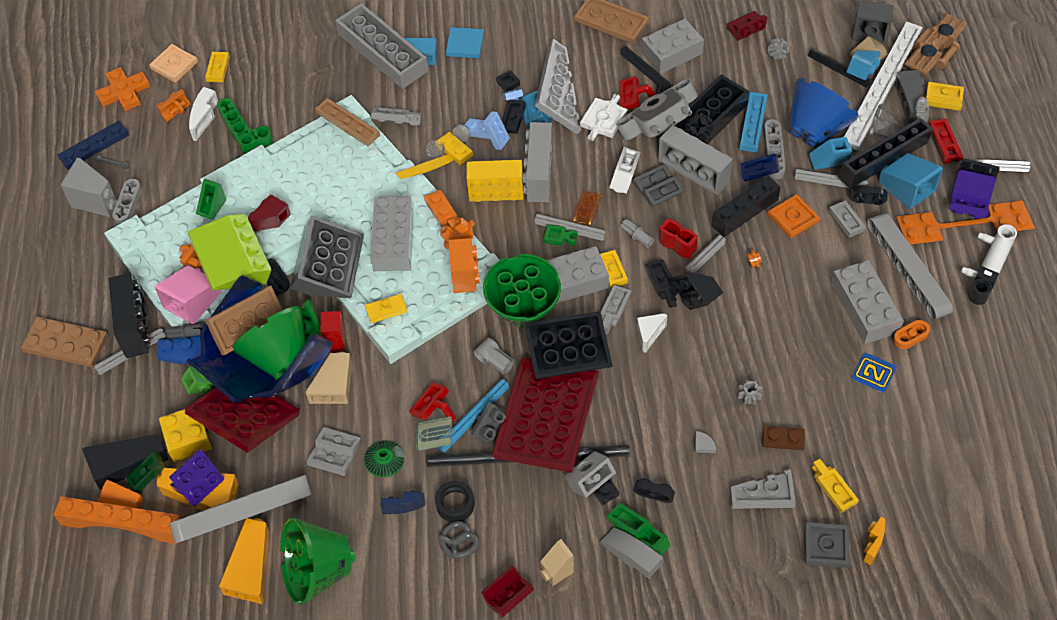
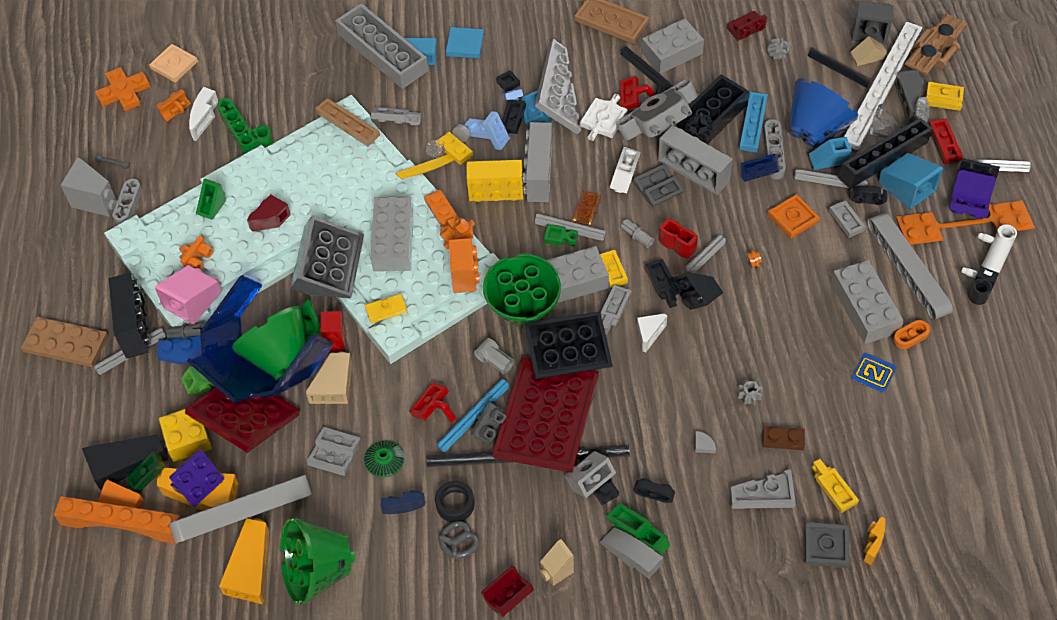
(93, 144): dark blue plate -> none
(217, 67): yellow plate -> none
(228, 251): lime slope -> none
(242, 316): medium nougat plate -> none
(277, 277): black plate -> none
(434, 433): clear light blue piece -> none
(745, 206): black brick -> none
(864, 63): dark azure slope -> none

